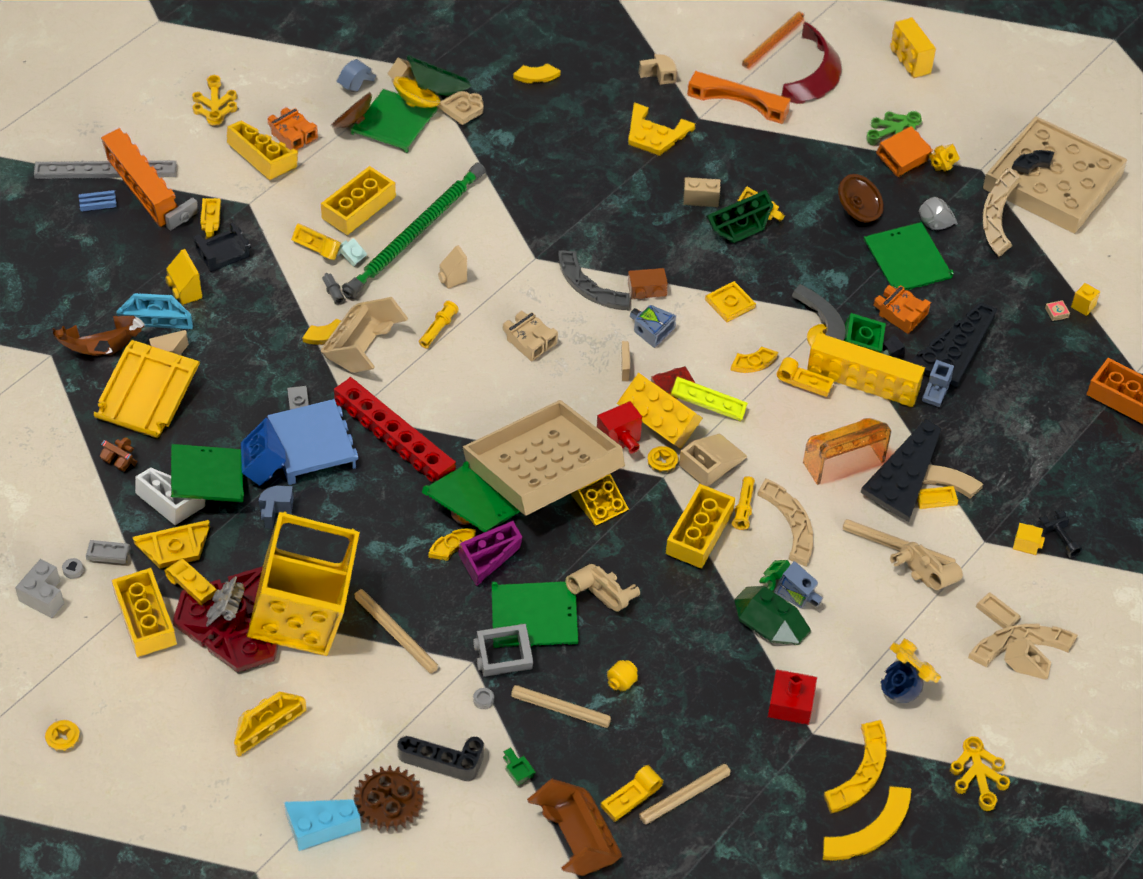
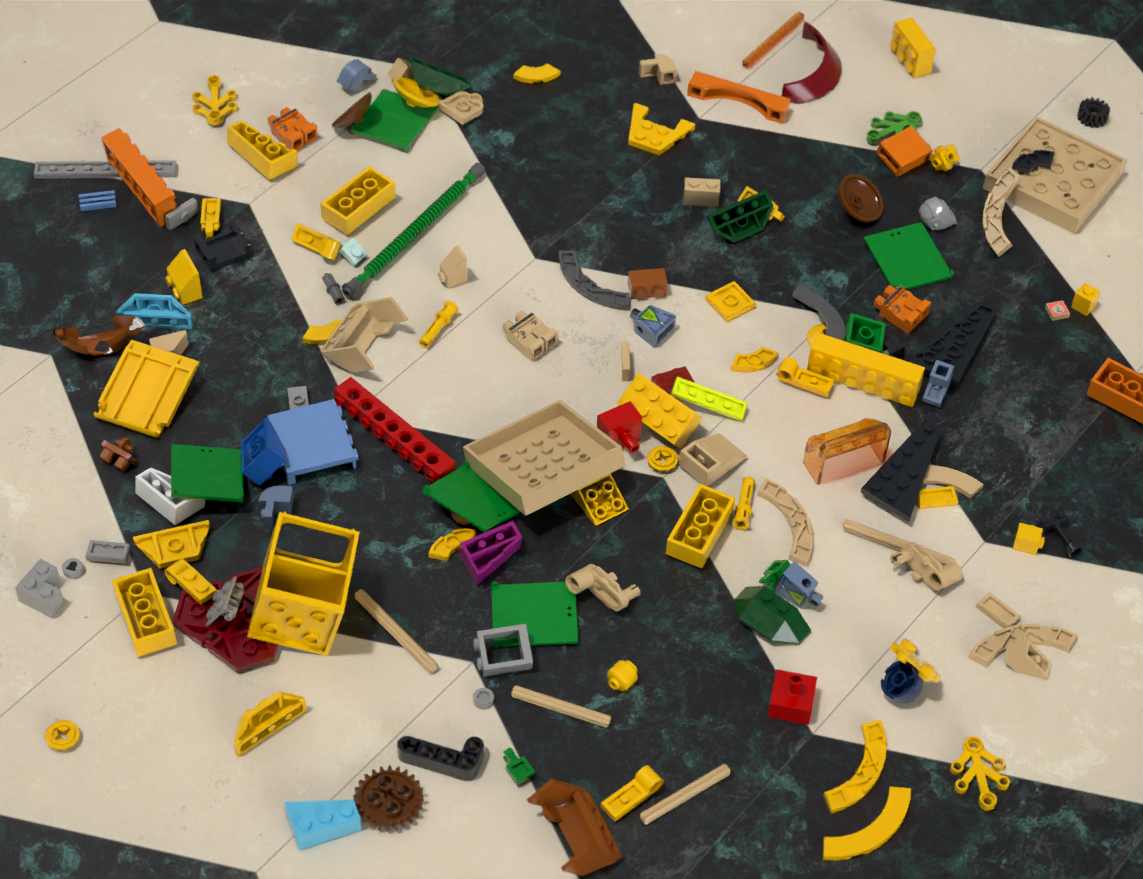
(1088, 106): none -> black tyre

